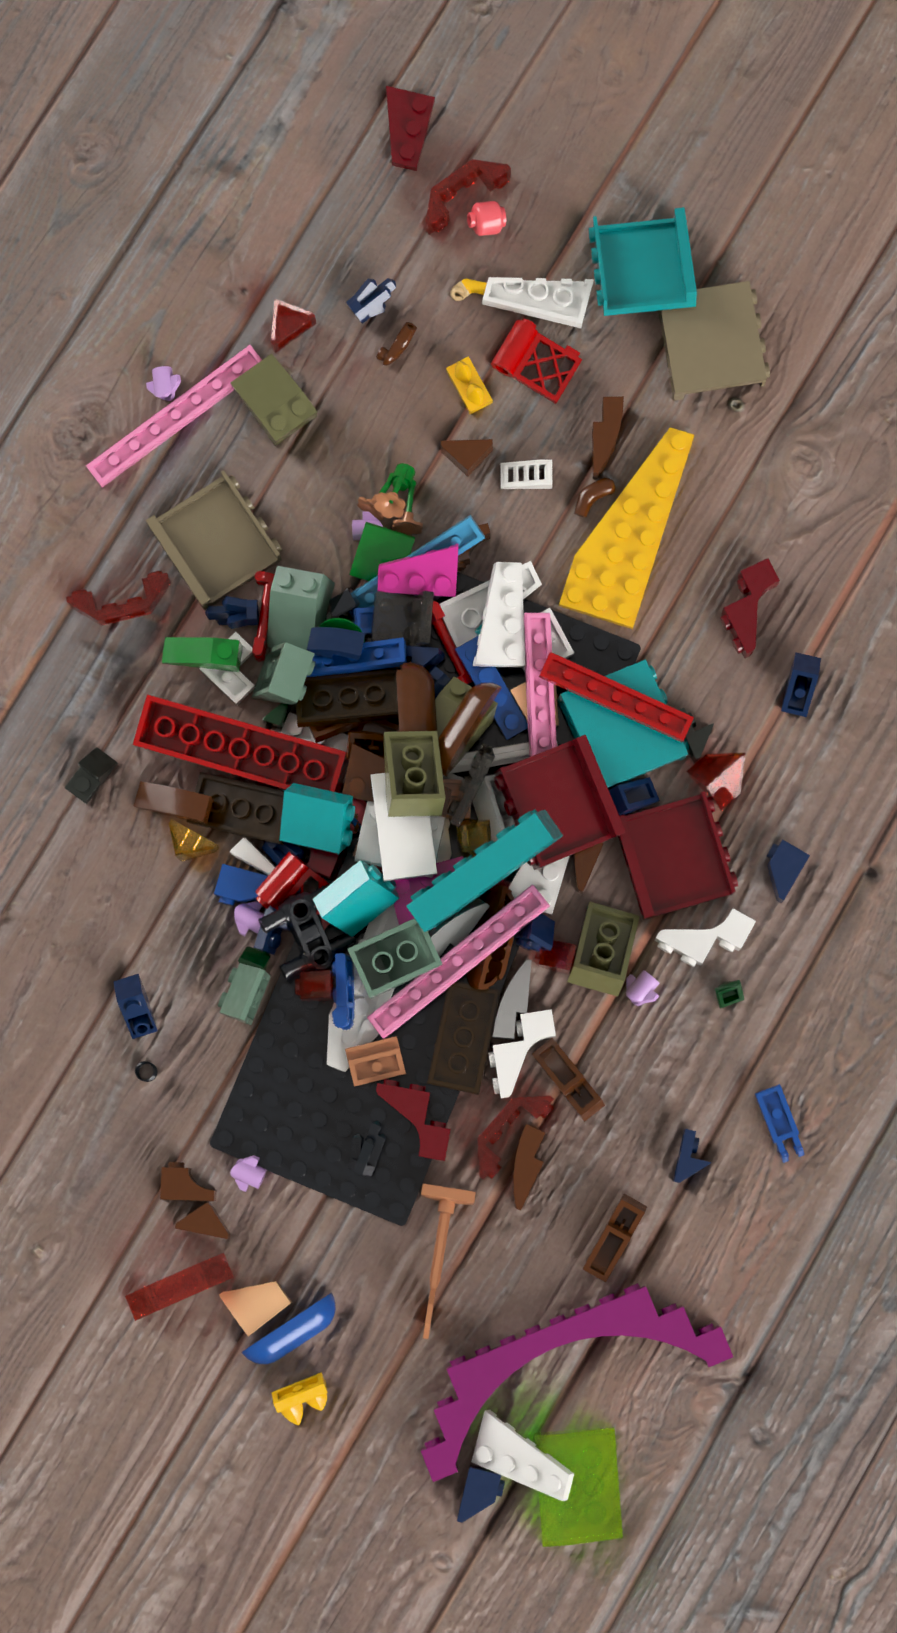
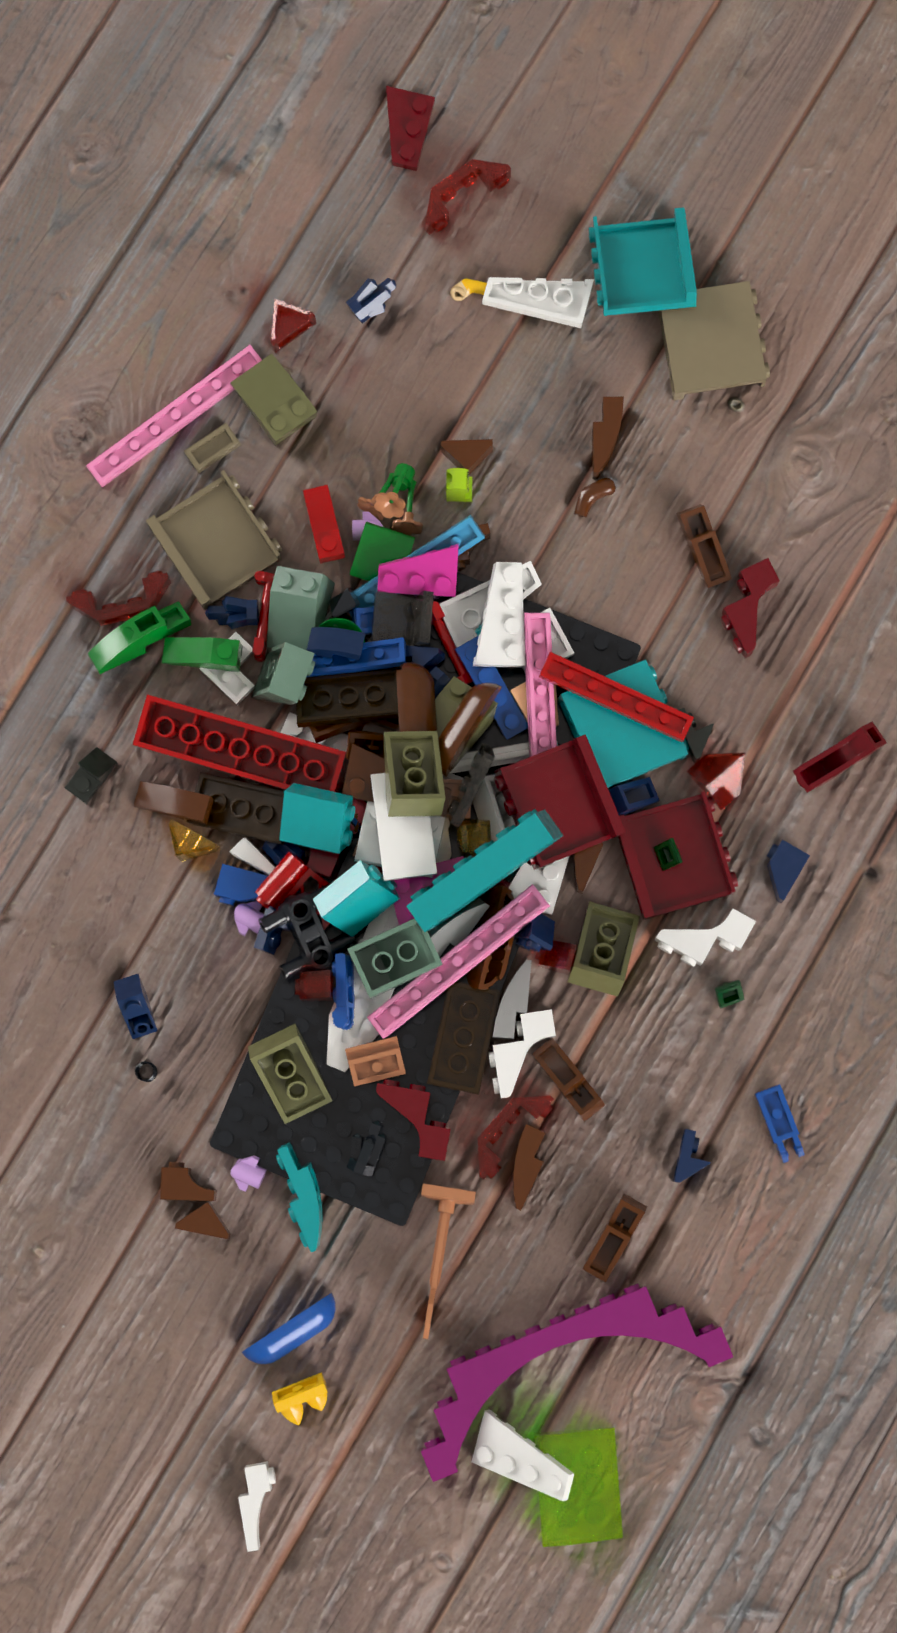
(135, 634): none -> green slope
(164, 383): lavender piece -> none
(179, 1286): clear red slope -> none
(212, 448): none -> dark tan tile
(245, 993): sand green slope -> none
(254, 958): dark green slope -> none
(255, 1304): light nougat slope -> none
(259, 1481): none -> white slope
(277, 716): dark green slope -> none
(289, 1073): none -> olive slope
(307, 1207): none -> teal slope
(324, 524): none -> red slope
(399, 345): reddish brown arm -> none
(458, 485): none -> lime leg
(469, 385): yellow tile -> none
(479, 1491): dark blue slope -> none
(486, 218): coral head -> none
(518, 349): red piece -> none
(545, 483): white slope -> none
(620, 552): yellow wing -> none
(641, 989): lavender piece -> none
(668, 854): none -> dark green slope
(704, 545): none -> reddish brown slope
(801, 684): dark blue slope -> none
(839, 757): none -> dark red arch

